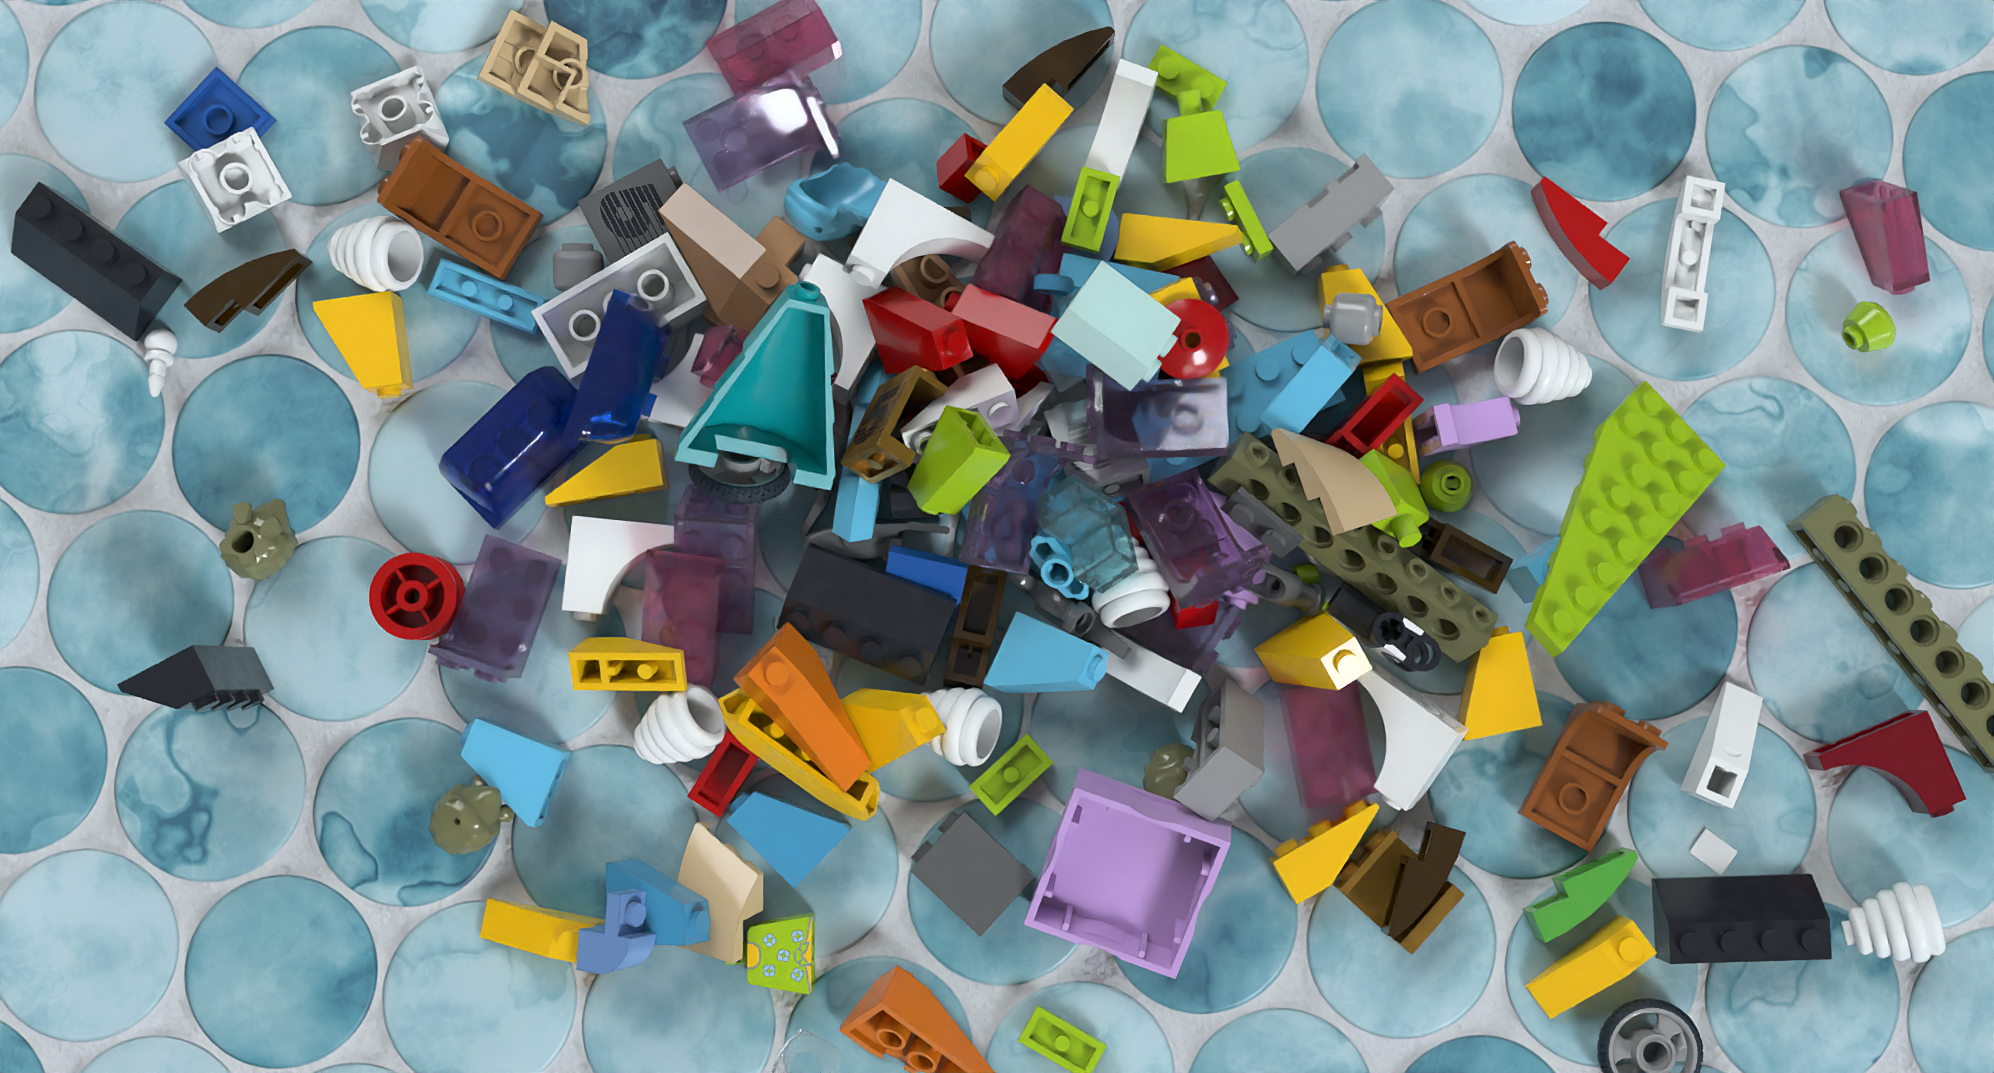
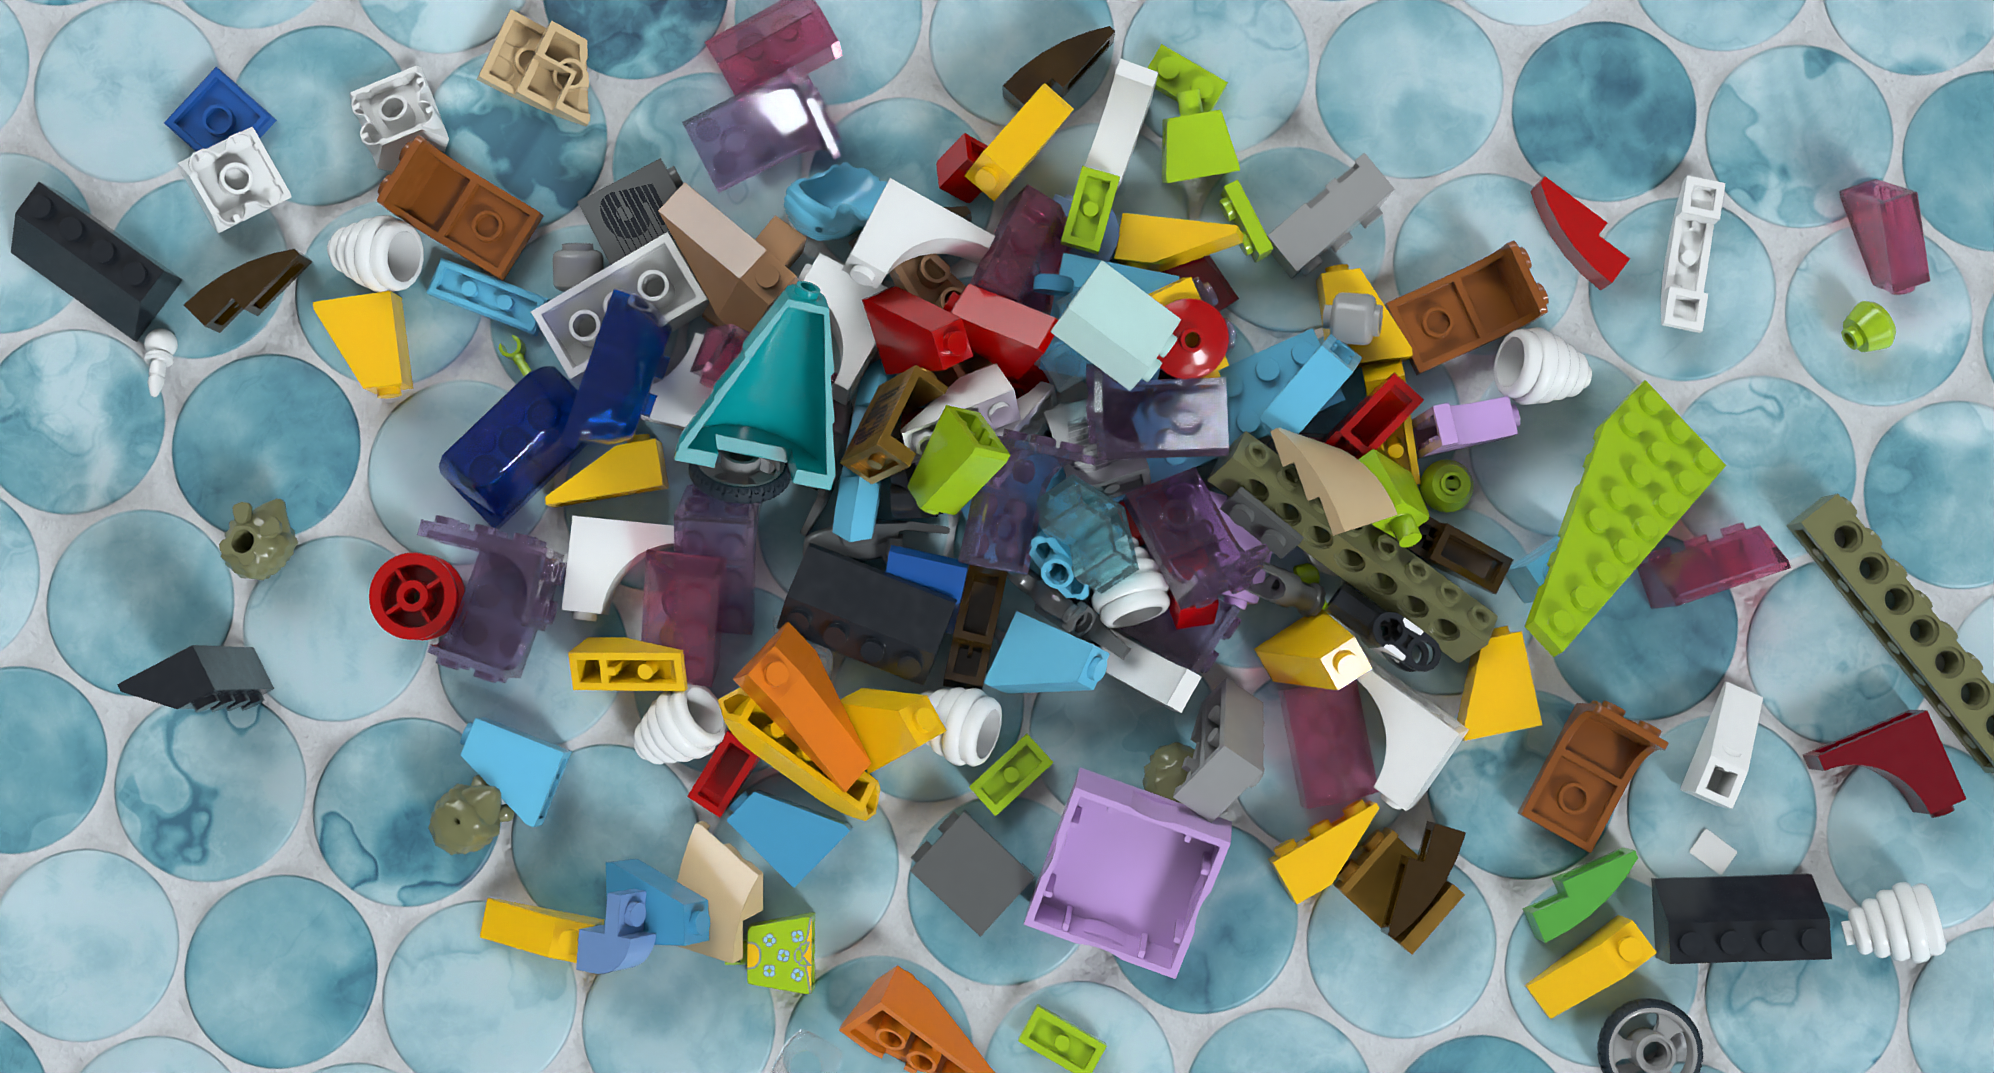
(517, 356): none -> lime hand
(540, 565): none -> clear purple bracket

